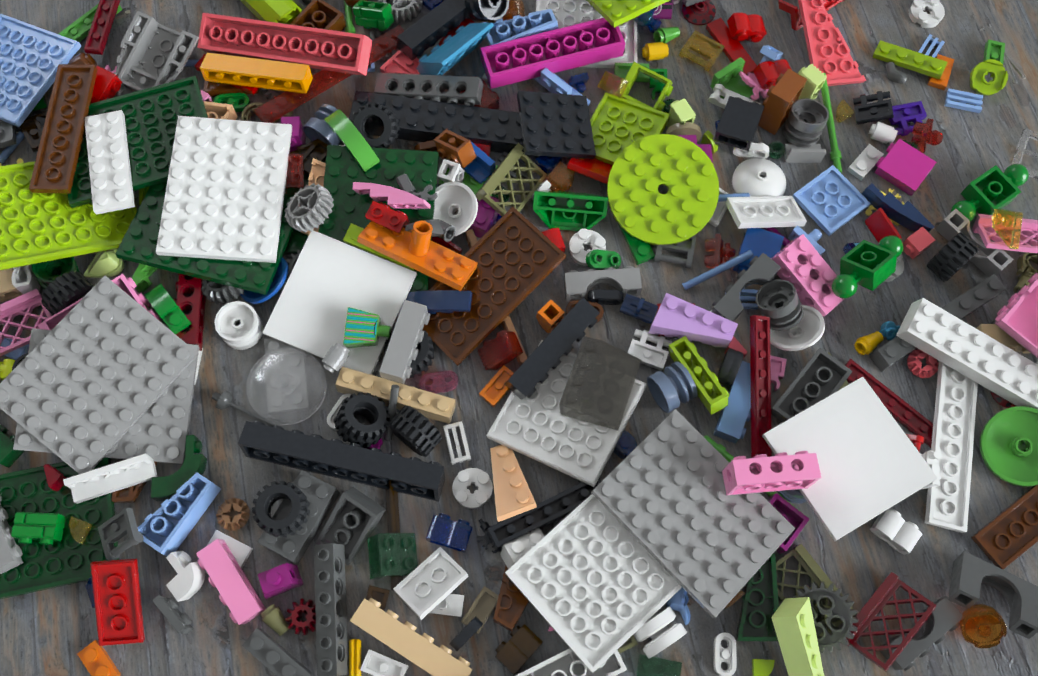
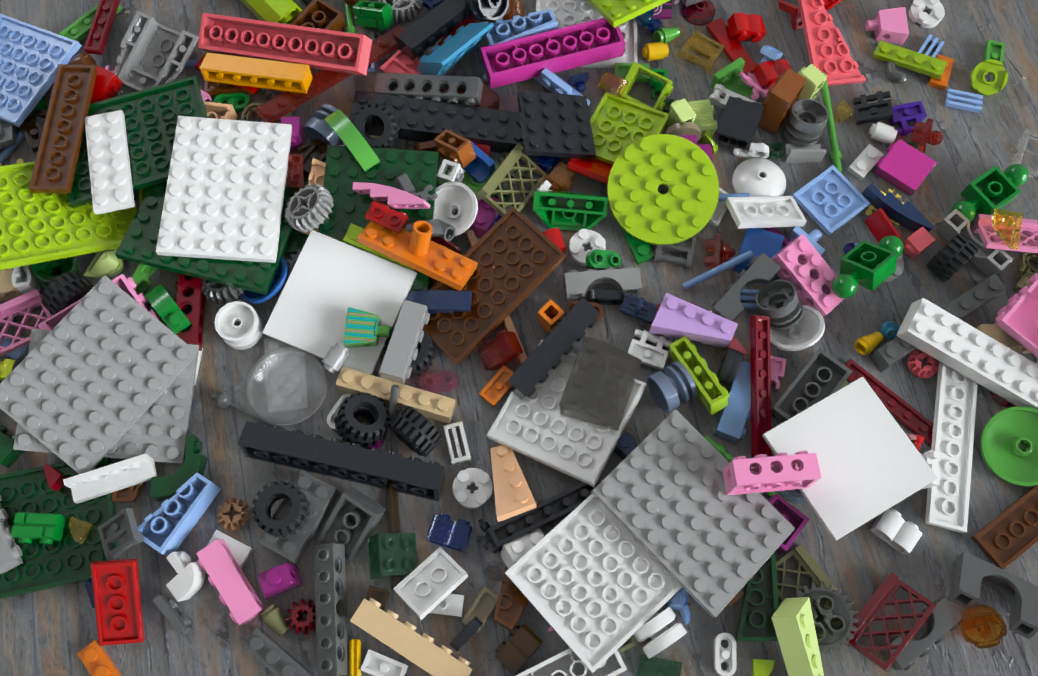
(704, 115): none -> yellowish green brick
(890, 25): none -> bright pink torso

